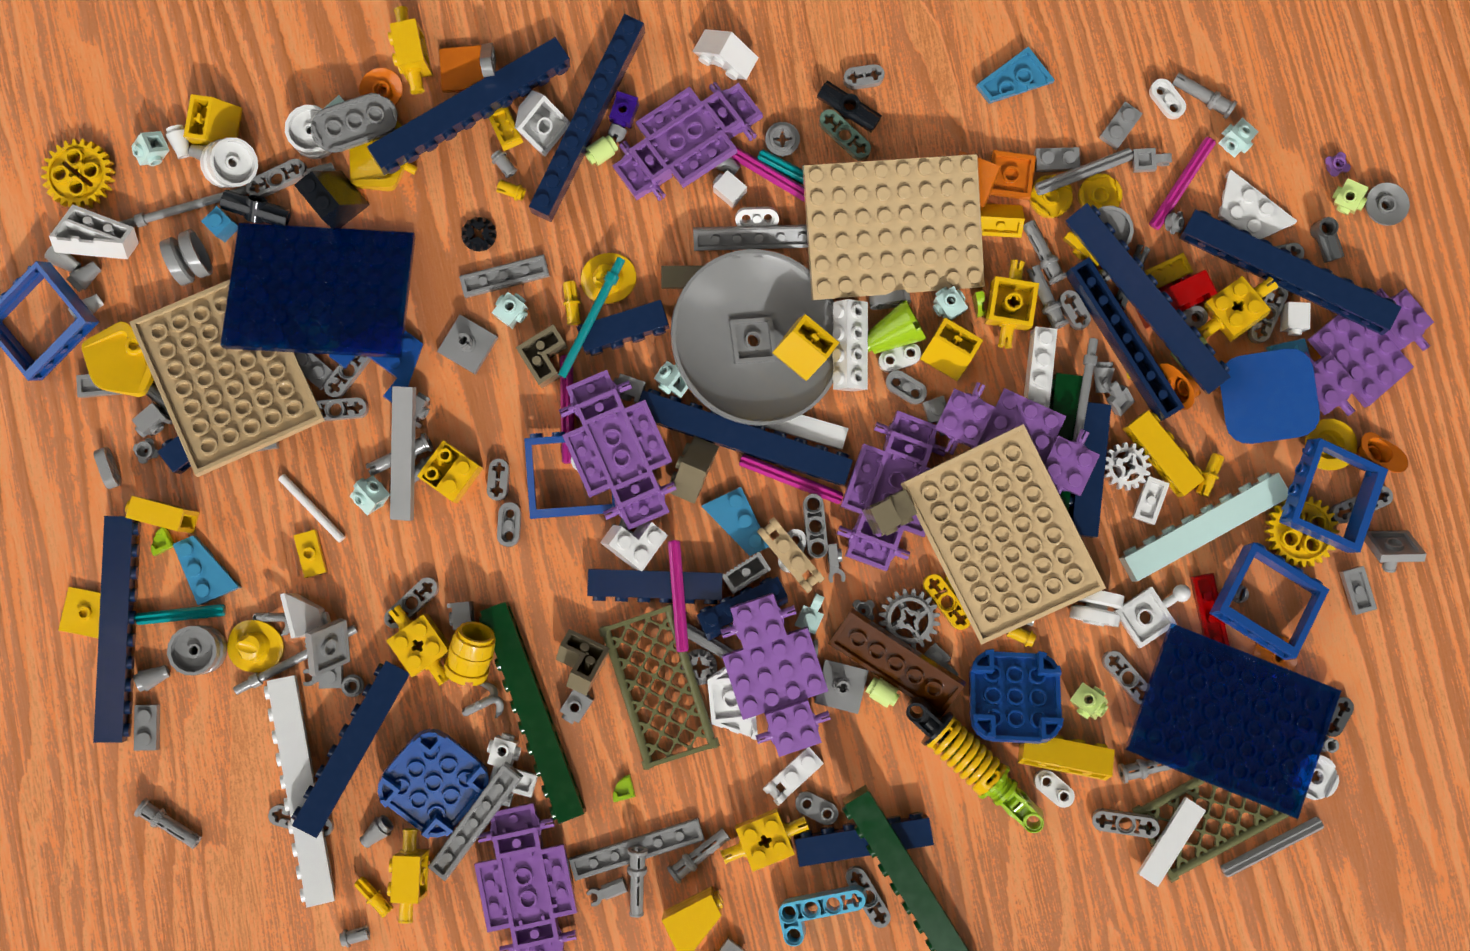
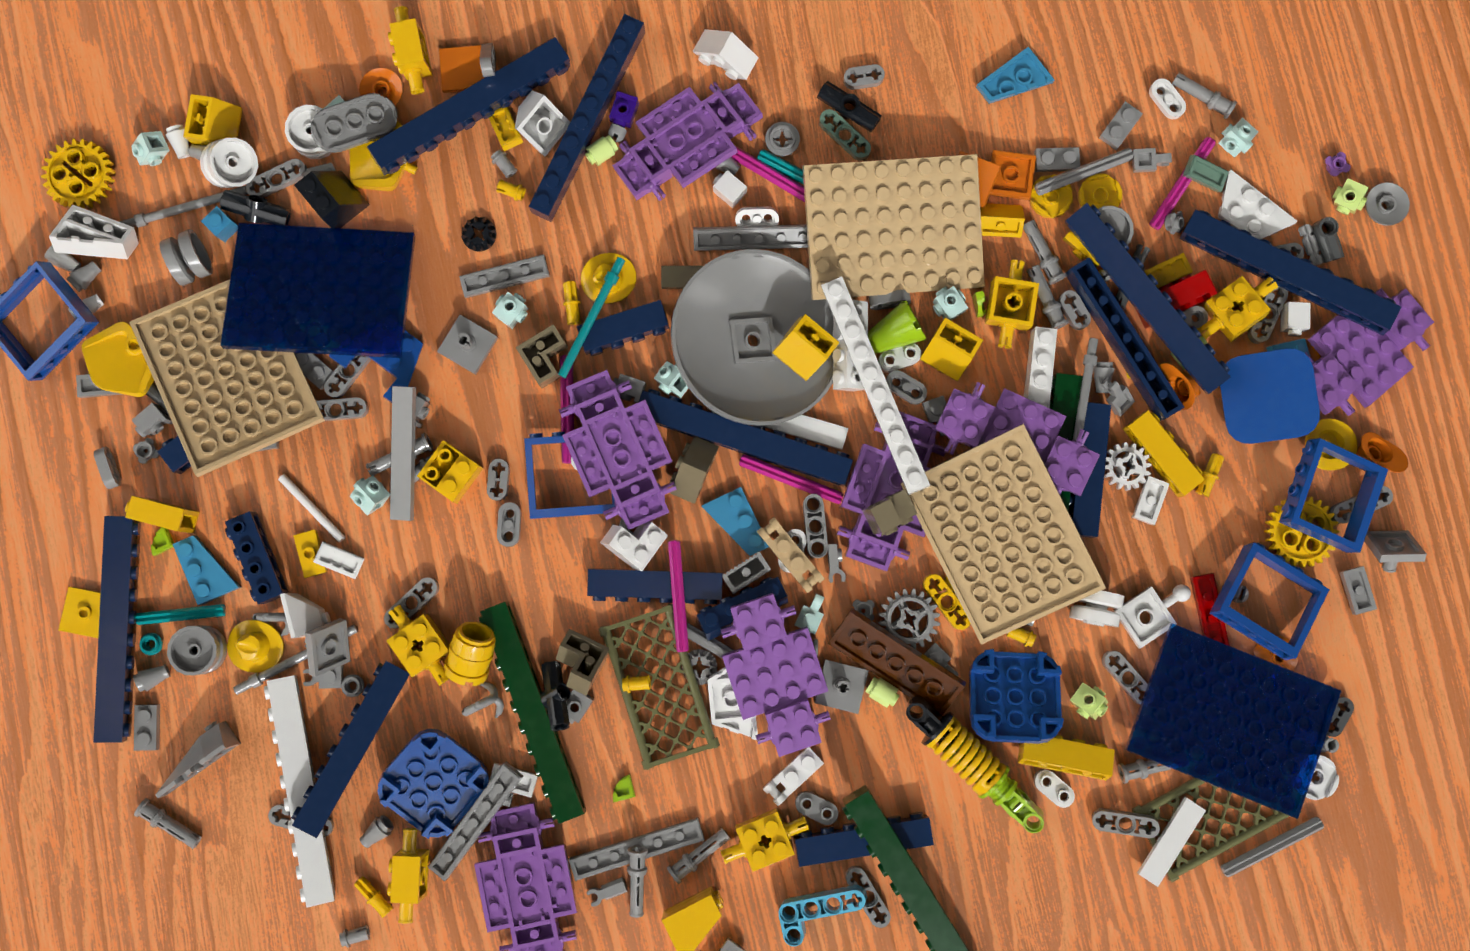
(144, 644): none -> teal plate
(206, 750): none -> light grey wedge
(256, 557): none -> dark blue brick
(338, 560): none -> white plate
(461, 613): light grey brick -> none
(497, 756): white brick -> none
(555, 696): none -> black piece
(636, 683): none -> yellow pin
(875, 386): none -> white brick
(1204, 527): light aqua brick -> none
(1205, 173): none -> sand green tile
(1310, 244): none -> light grey axle

